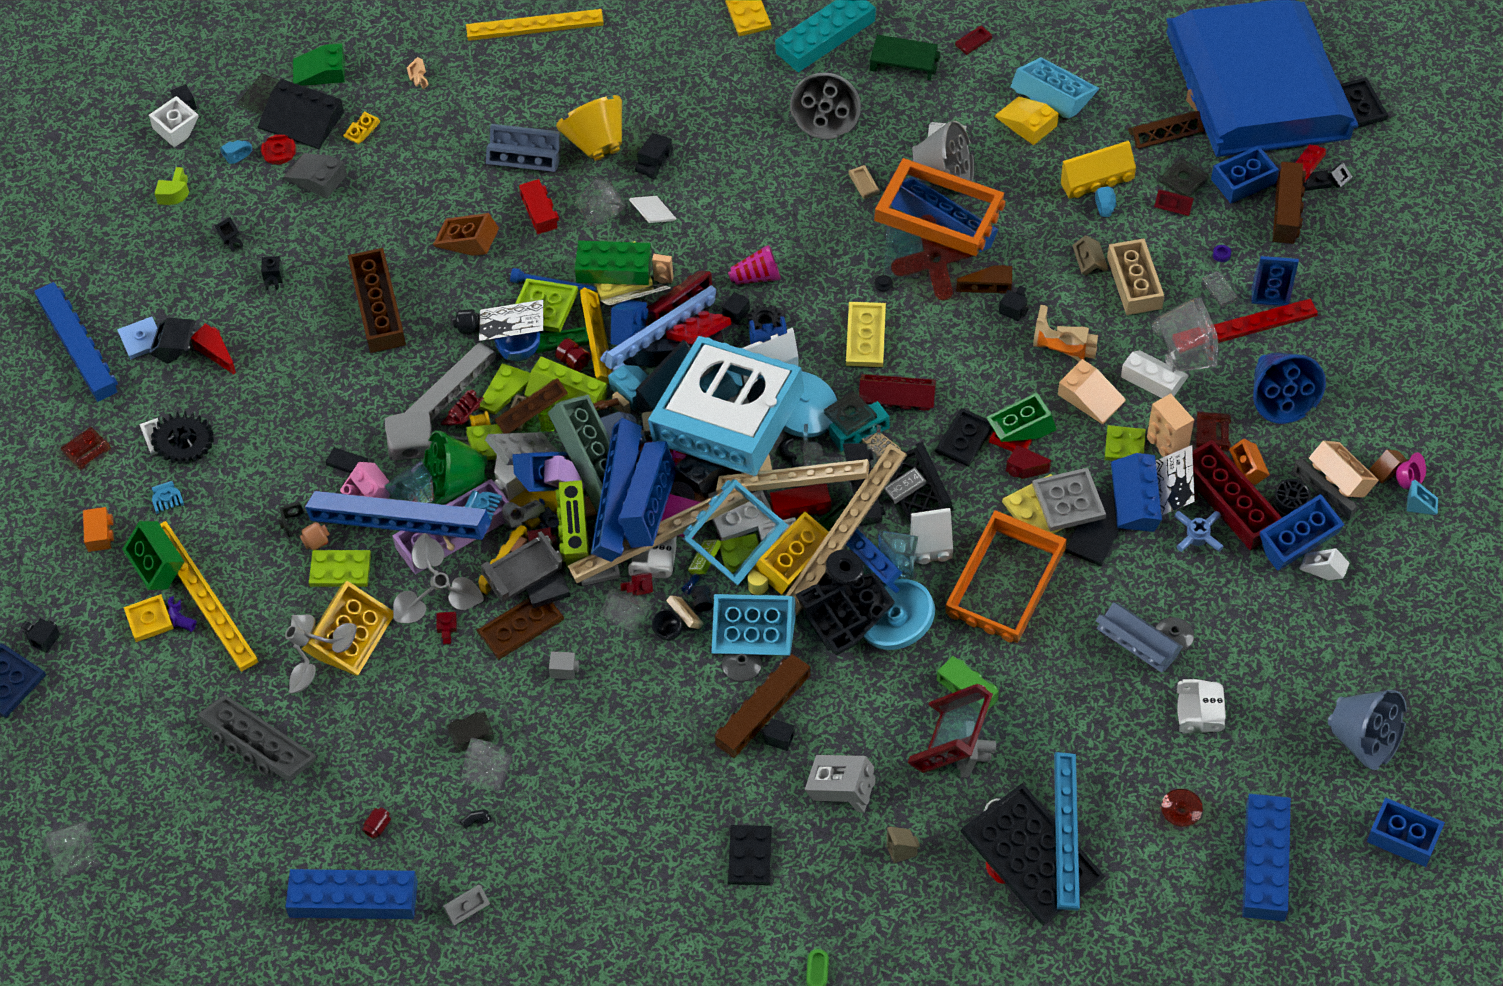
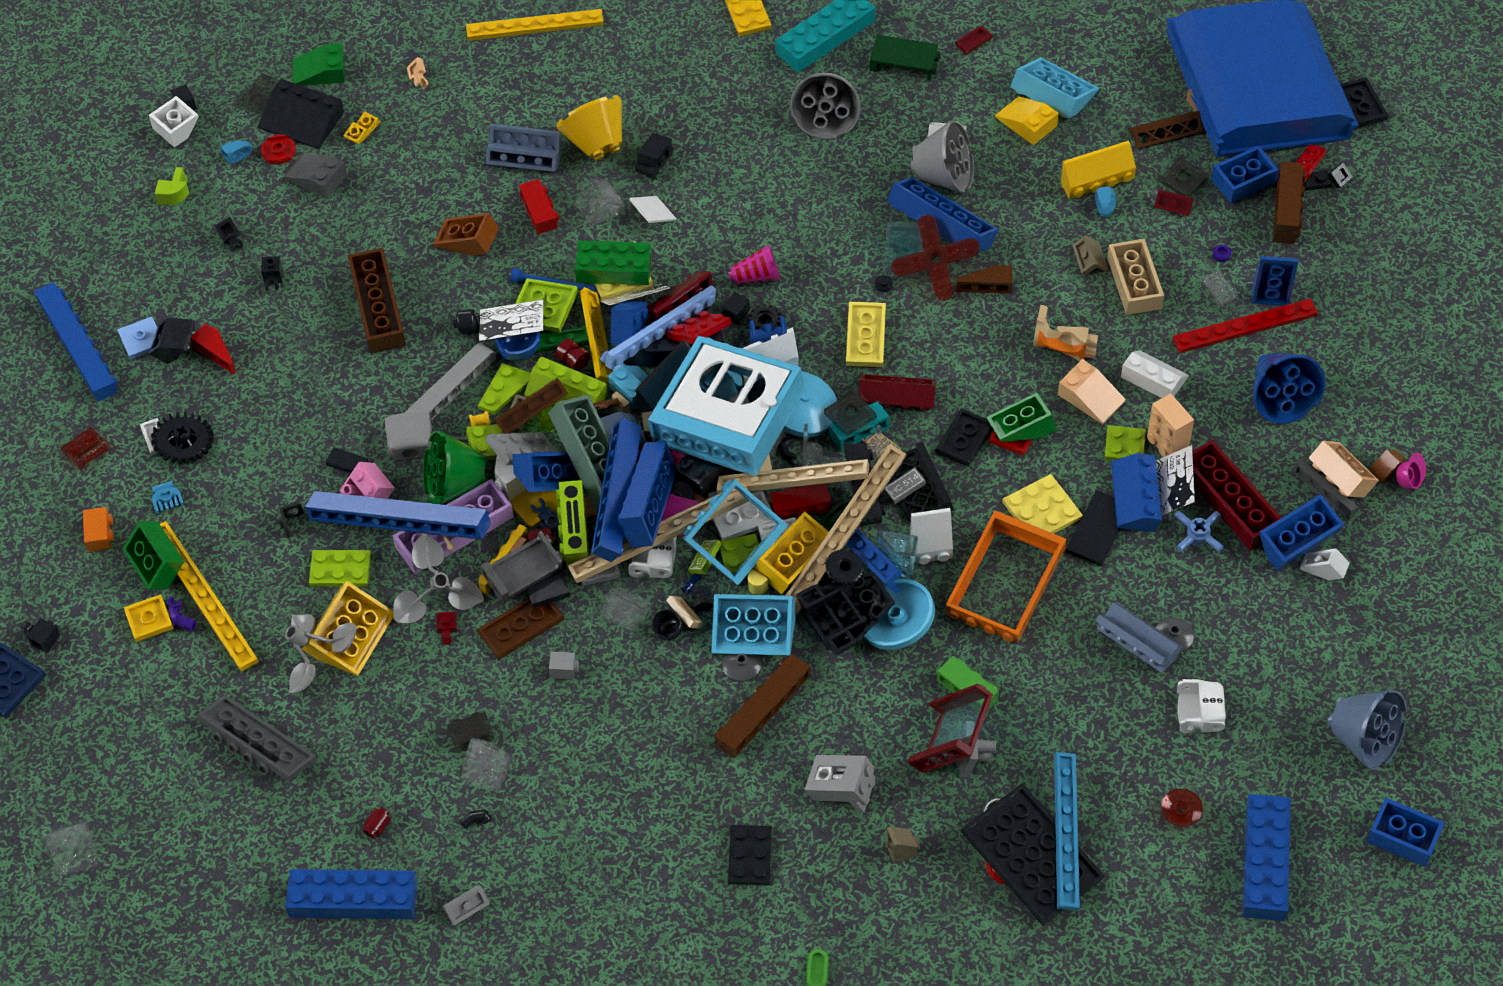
(314, 536): nougat head -> none
(412, 485): clear light blue slope -> none
(461, 410): dark red hinge -> none
(482, 500): dark azure piece -> none
(529, 511): dark grey plate -> none
(560, 470): lavender slope -> none
(639, 585): dark red plate -> none
(662, 268): light nougat plate -> none
(779, 734): black brick -> none
(864, 182): tan tile -> none
(932, 231): orange window -> none
(1014, 304): black brick -> none
(1026, 463): dark red slope -> none
(1069, 499): light grey plate -> none
(1189, 336): clear windscreen -> none
(1207, 429): clear red plate -> none
(1249, 461): orange brick -> none
(1290, 495): black wheel -> none
(1421, 500): medium azure slope -> none

